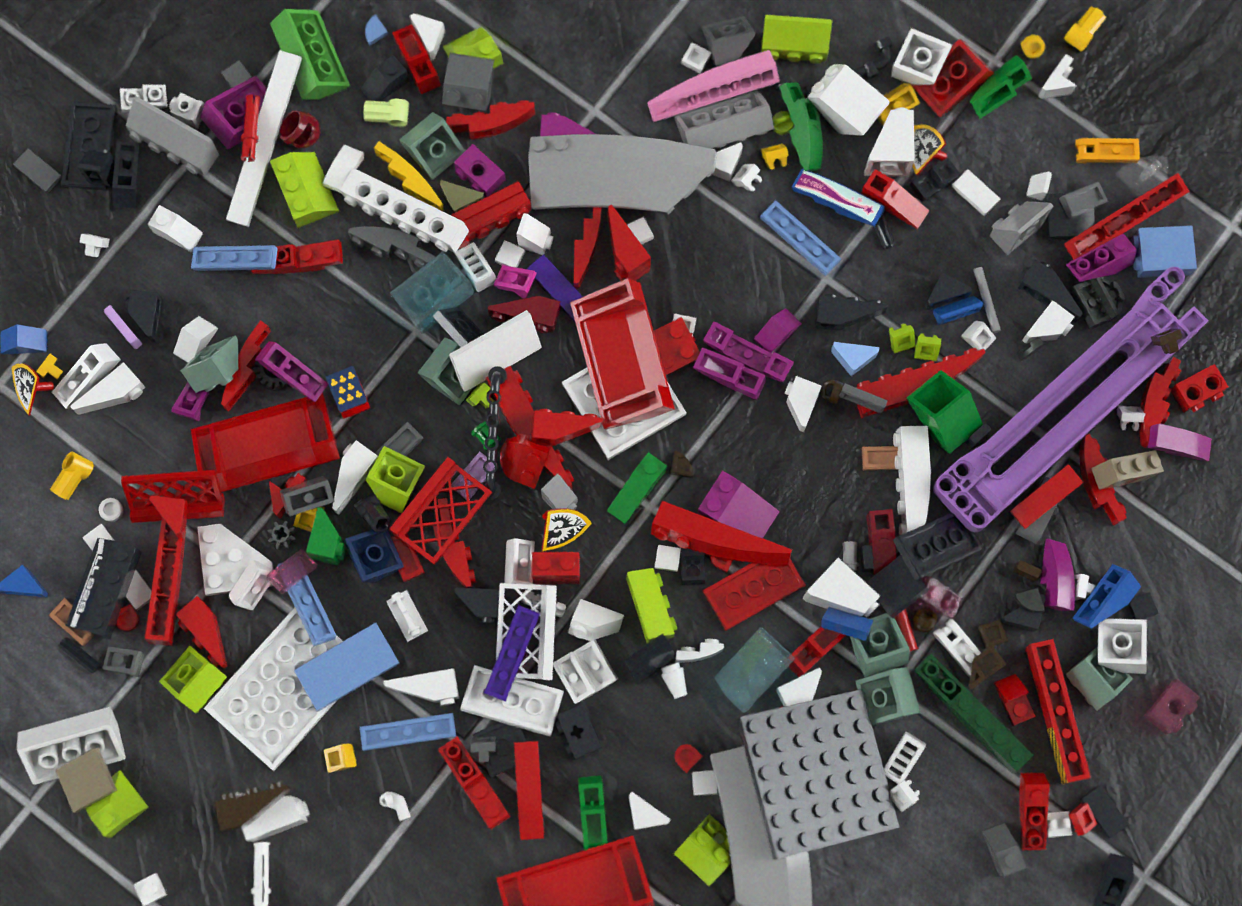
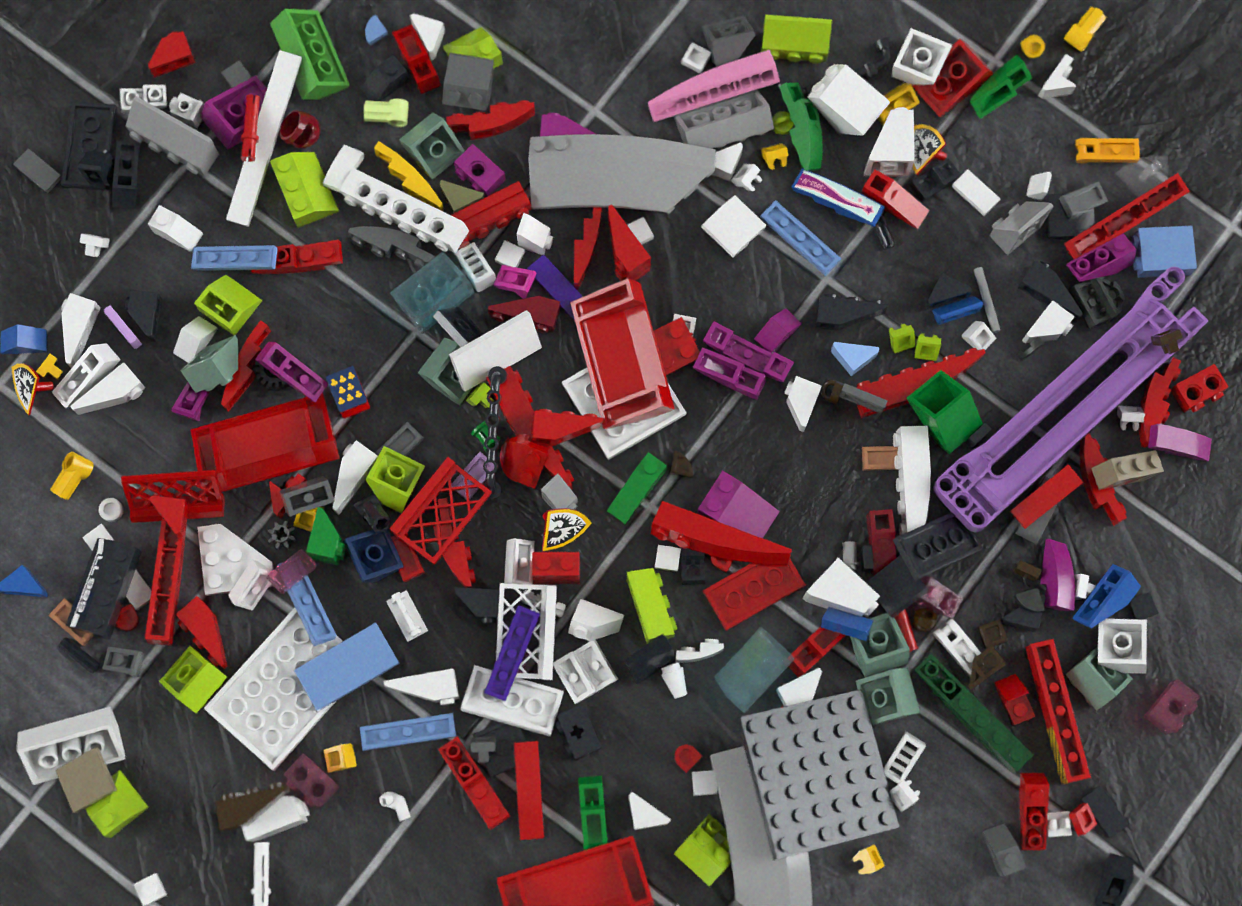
(77, 322): none -> white slope
(171, 54): none -> red slope
(227, 303): none -> lime slope
(314, 777): none -> clear pink brick
(733, 226): none -> white slope
(870, 859): none -> yellow tile

